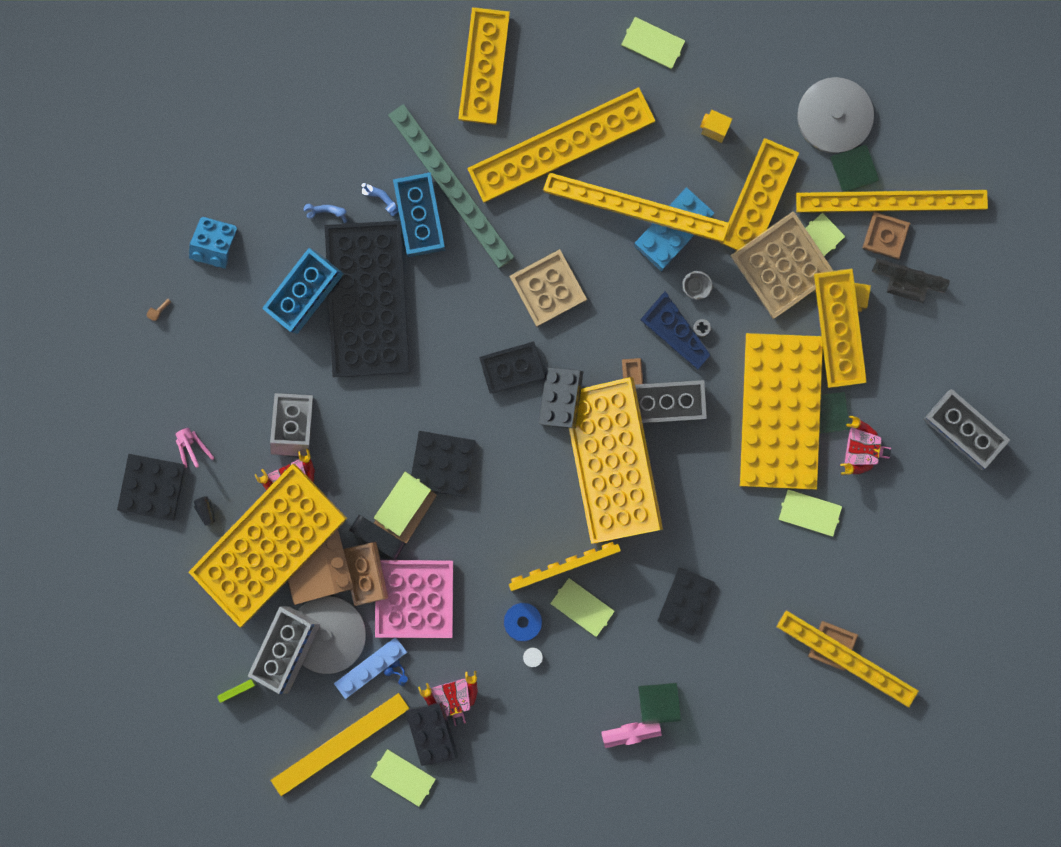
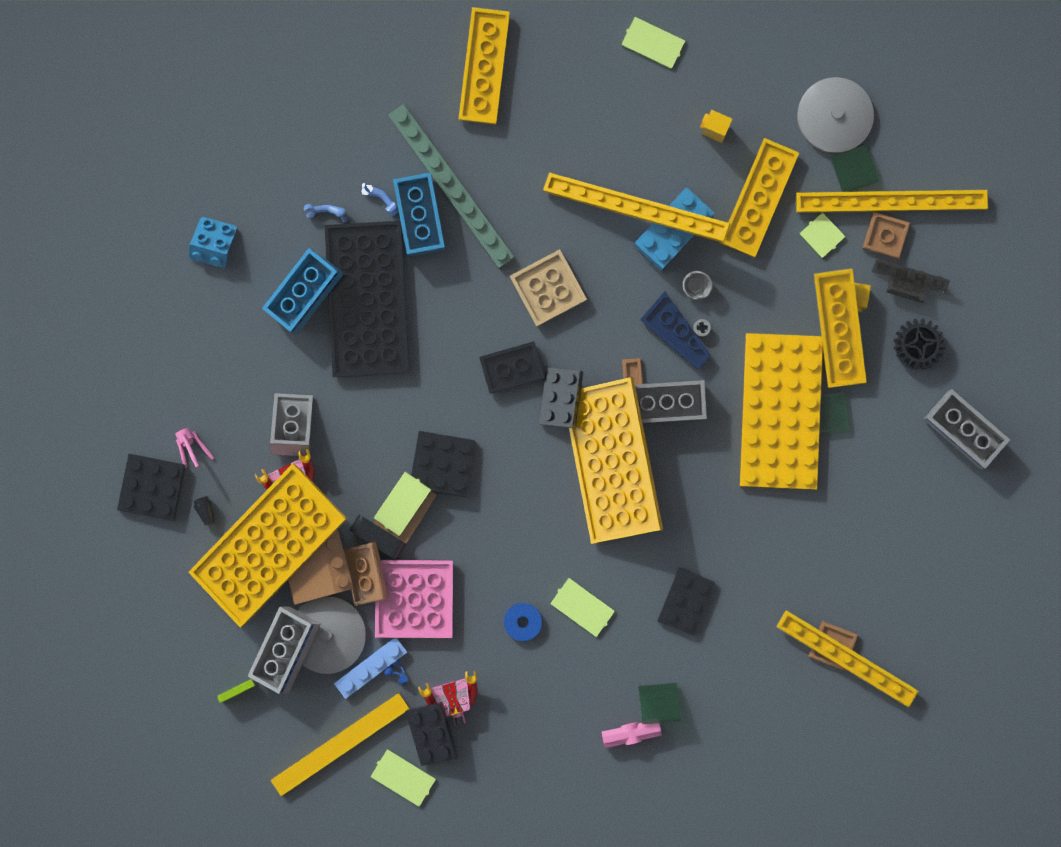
(154, 314): medium nougat hand -> none
(532, 657): white tile -> none
(561, 145): yellow plate -> none
(571, 563): yellow plate -> none
(781, 264): tan plate -> none
(810, 512): yellowish green piece -> none
(863, 448): torso -> none
(918, 336): none -> black gear

